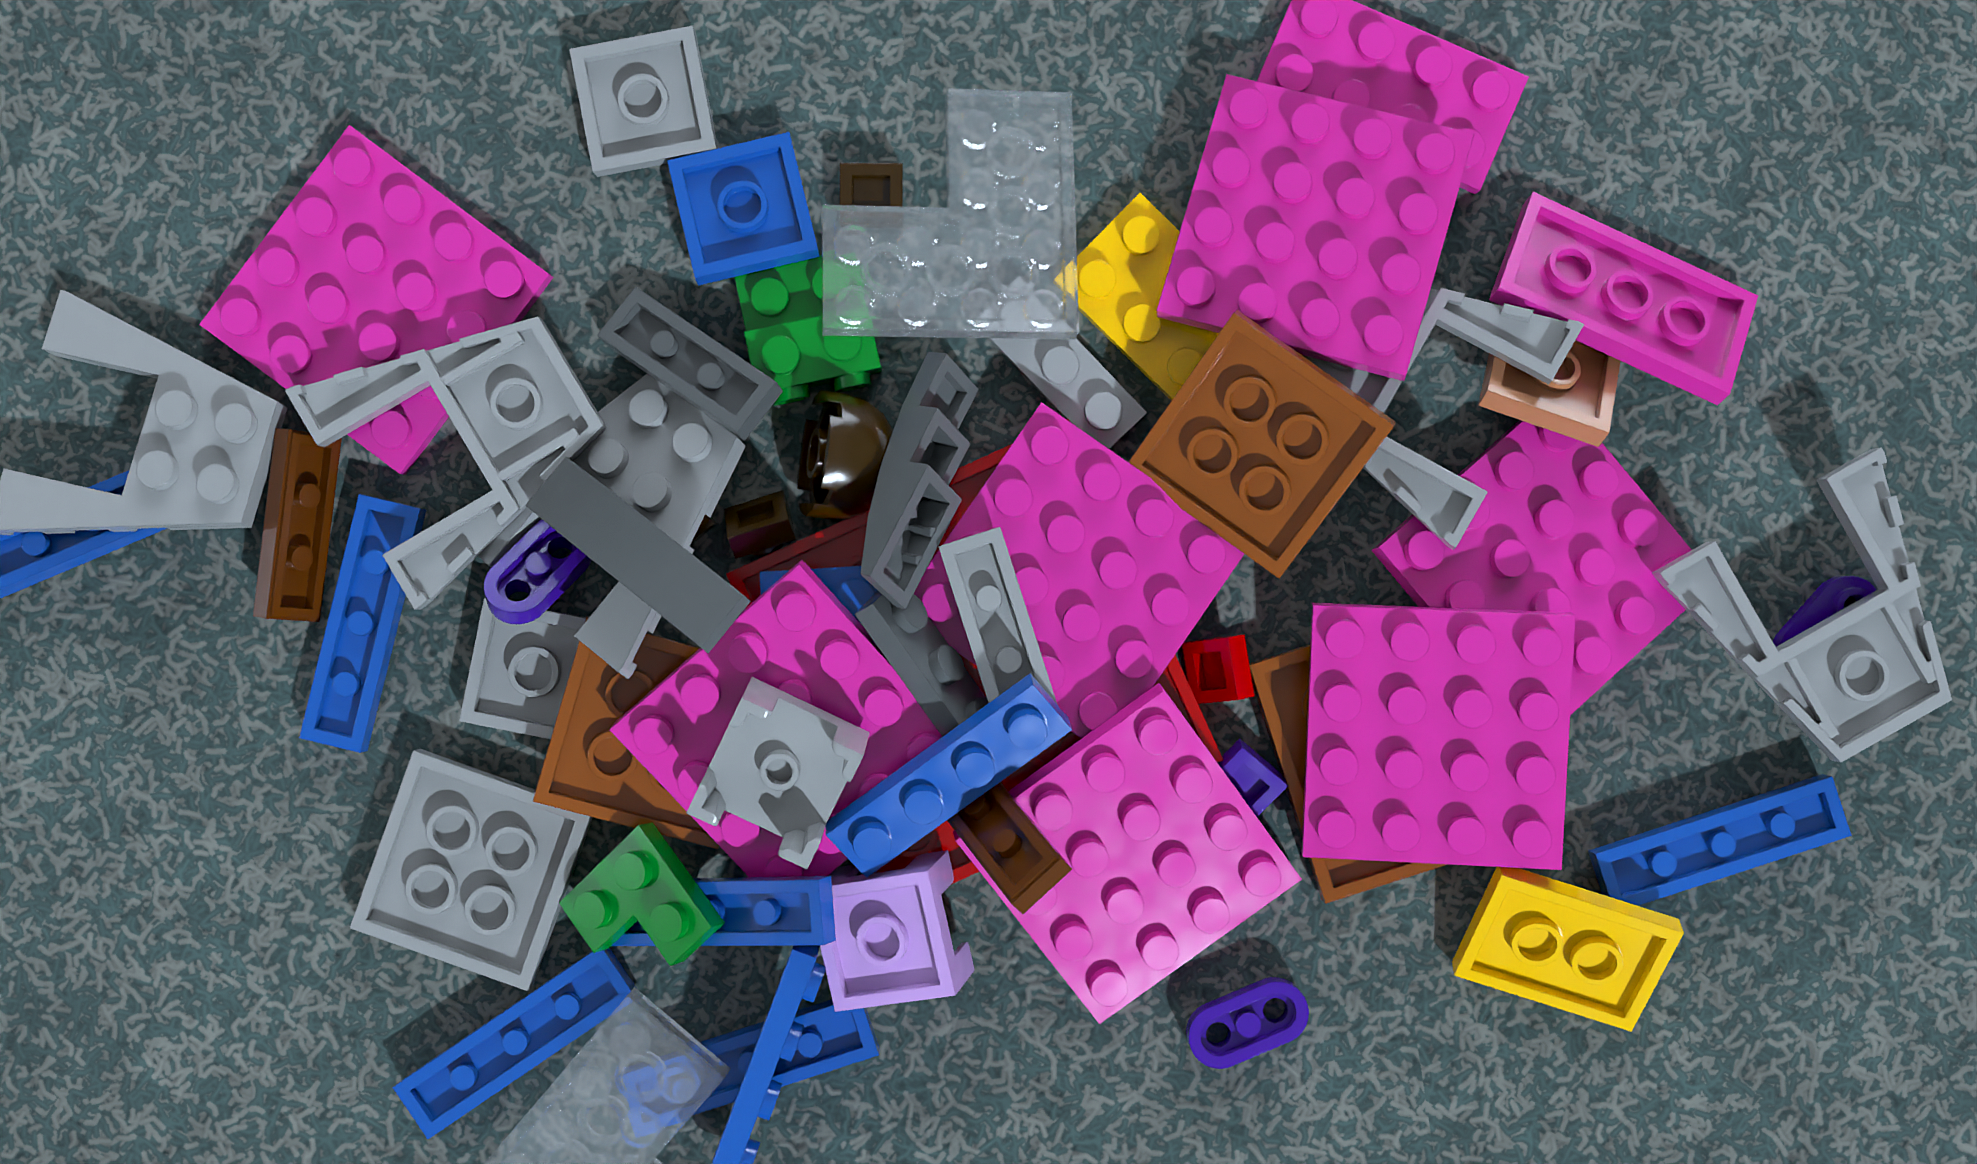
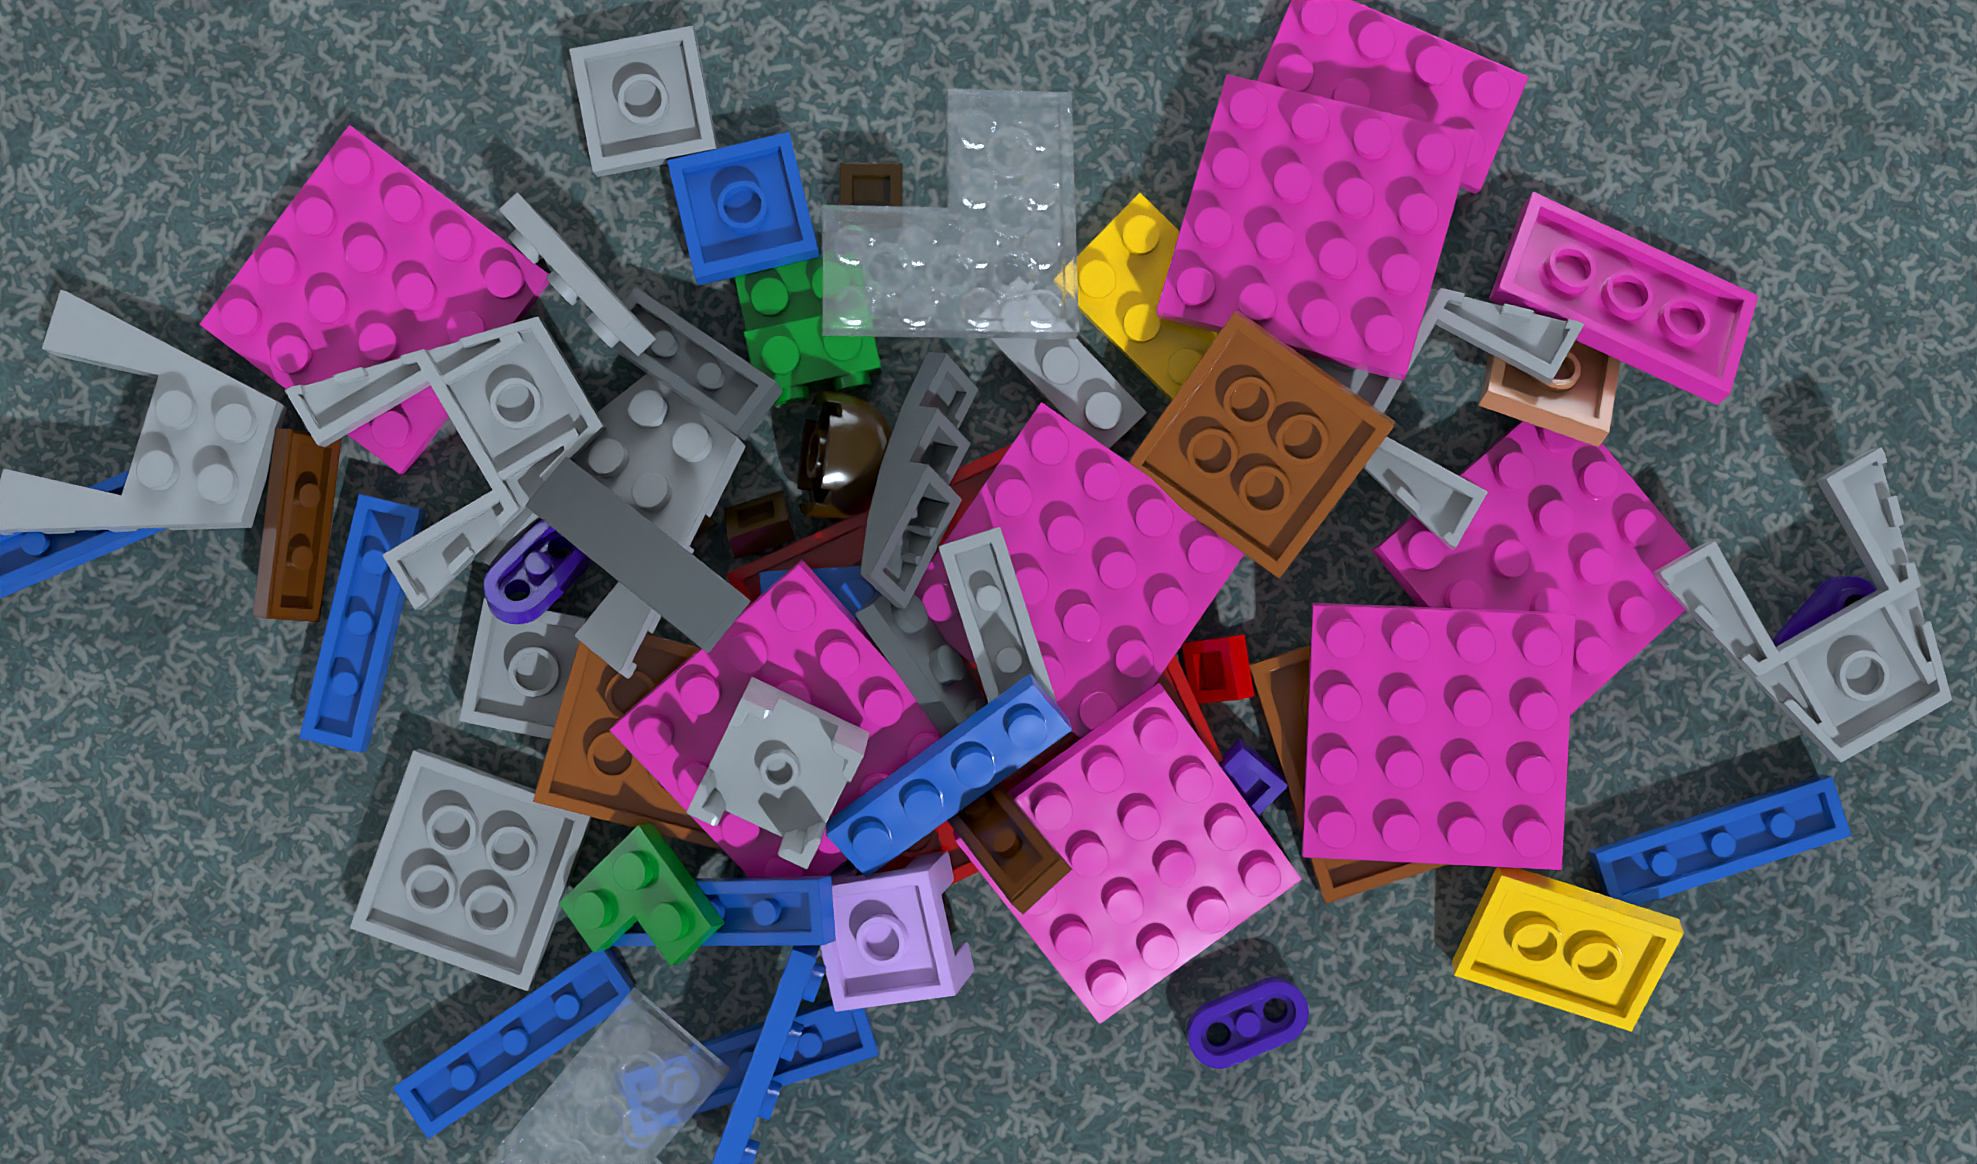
(574, 278): none -> light grey plate

